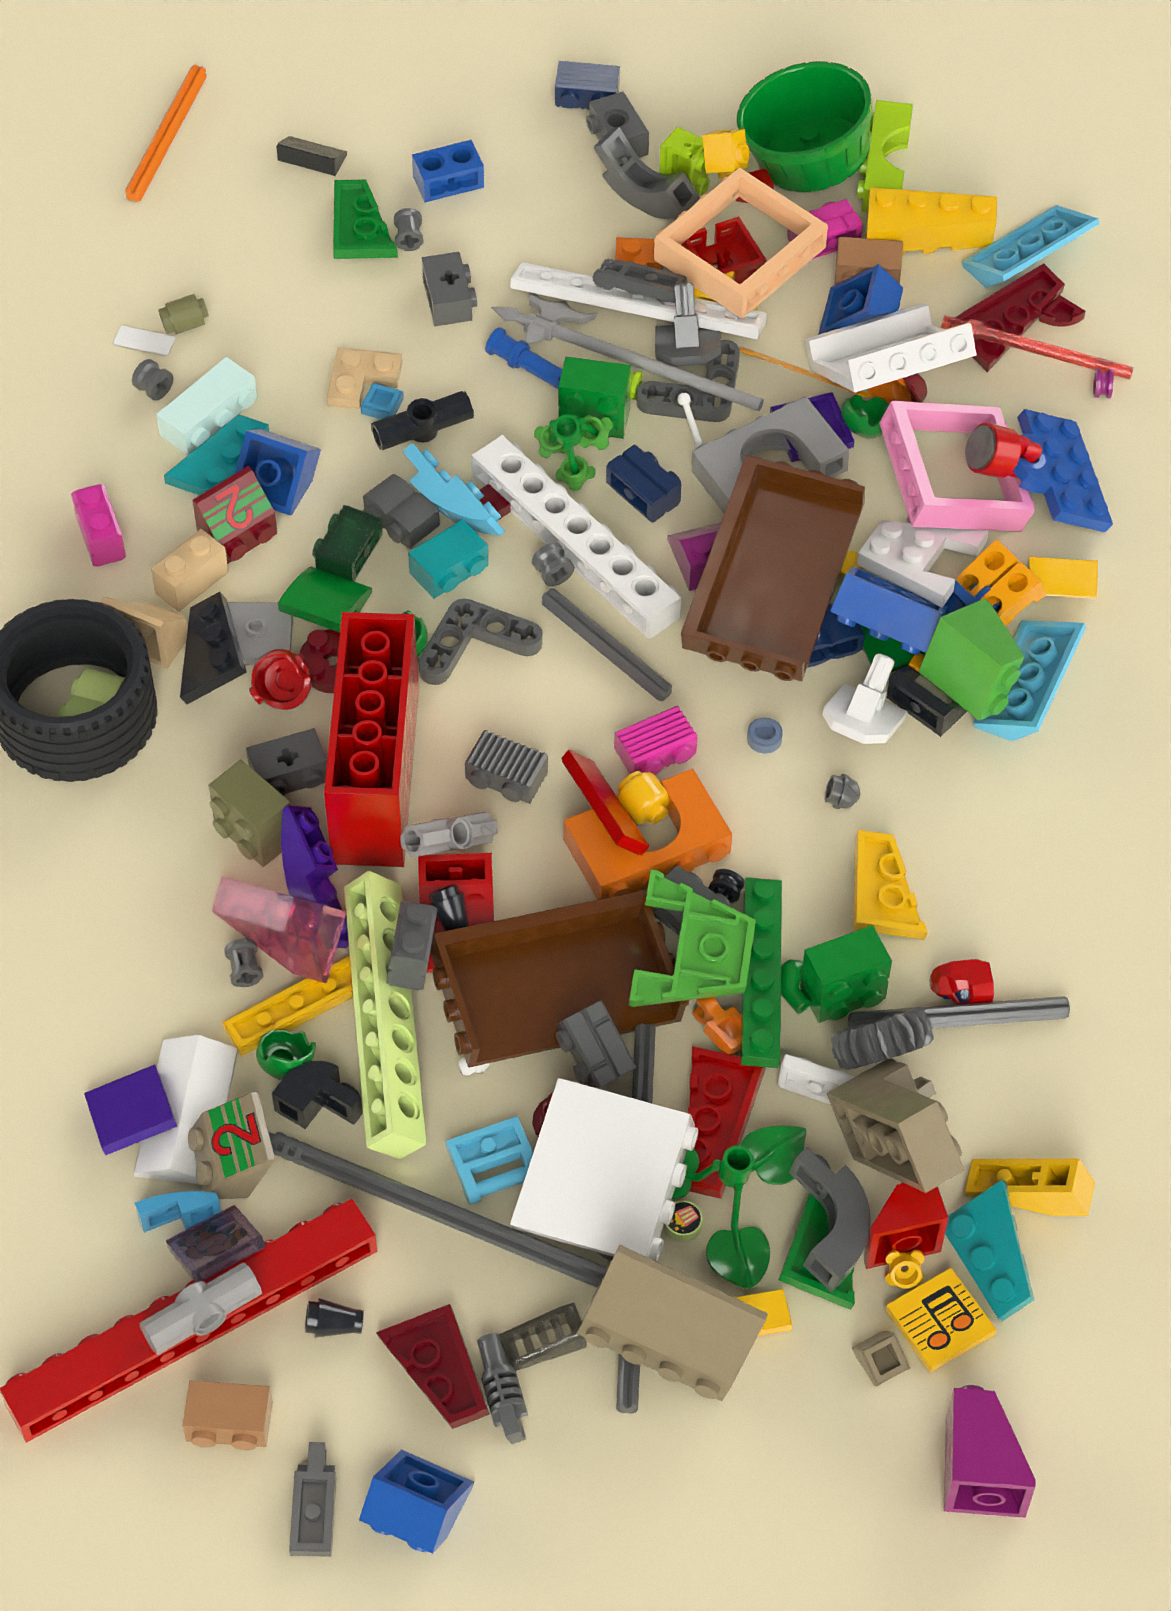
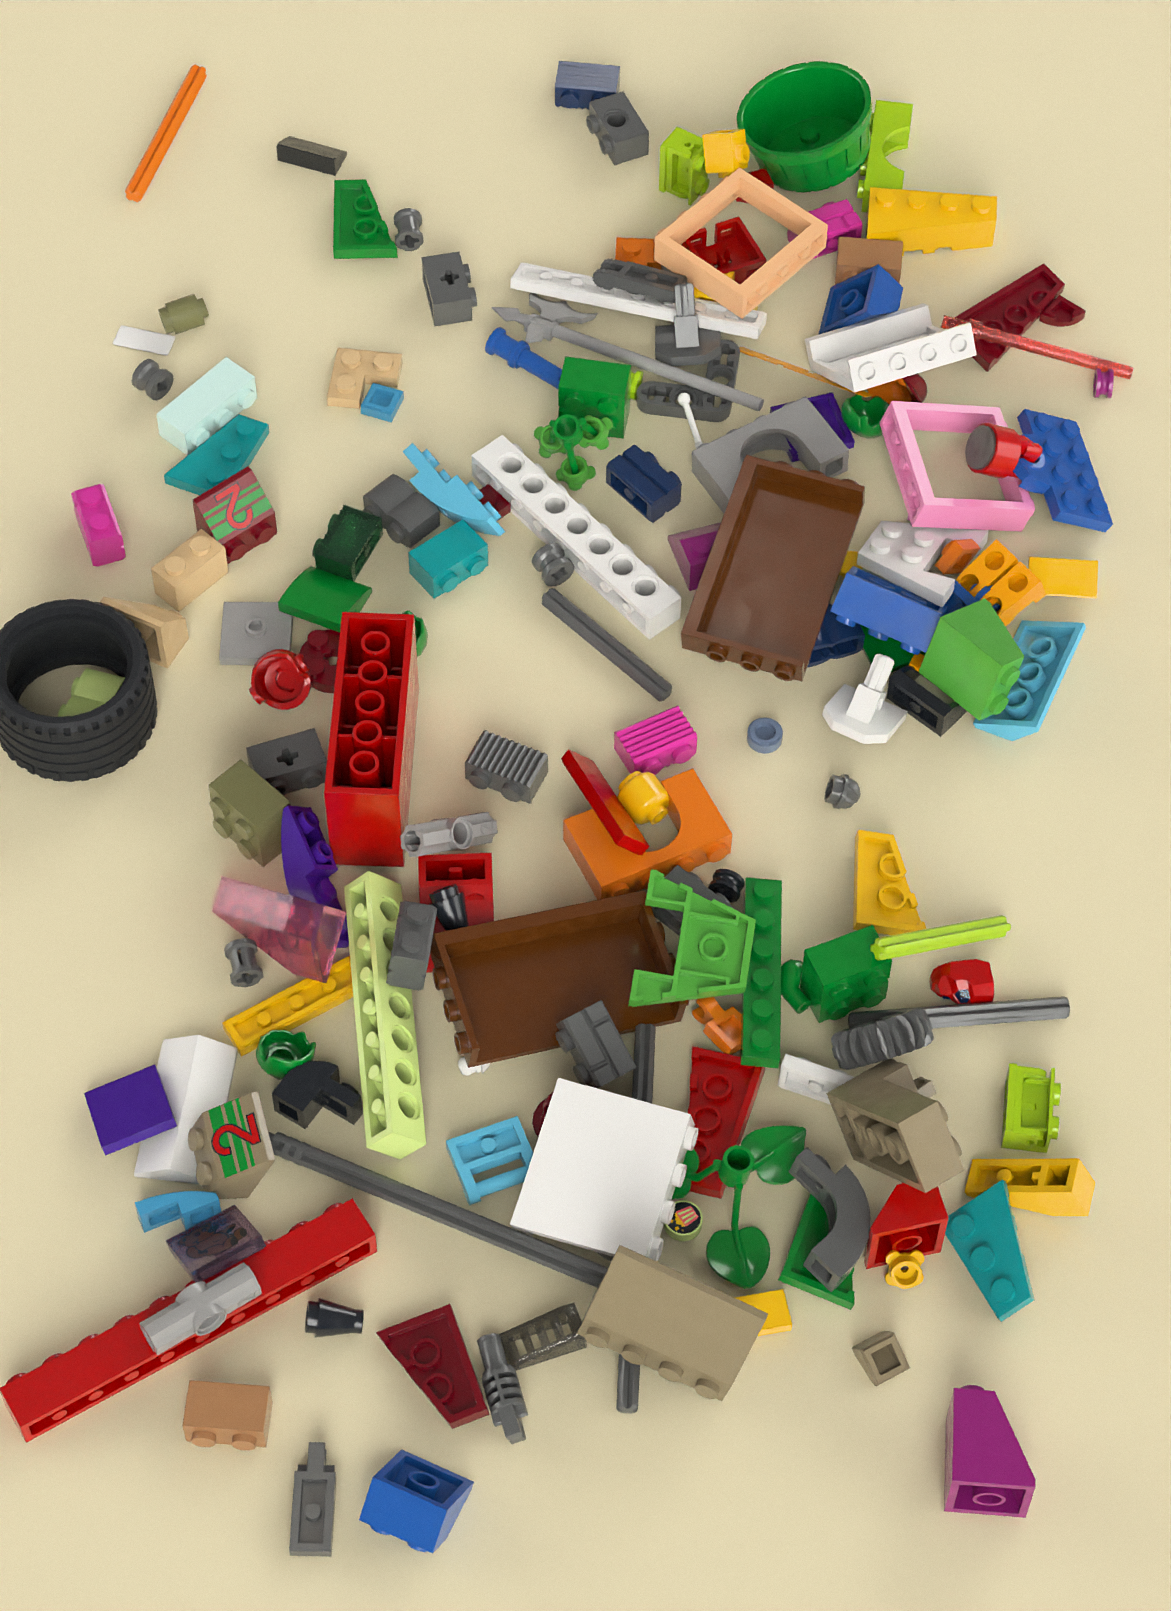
(210, 650): black wing -> none
(280, 465): blue slope -> none
(422, 420): black piece -> none
(448, 171): blue brick -> none
(475, 627): dark grey beam -> none
(638, 184): dark grey arch -> none
(940, 937): none -> lime axle
(940, 1320): yellow tile -> none
(957, 556): none -> orange plate
(1027, 245): medium azure slope -> none
(1029, 1109): none -> lime hinge

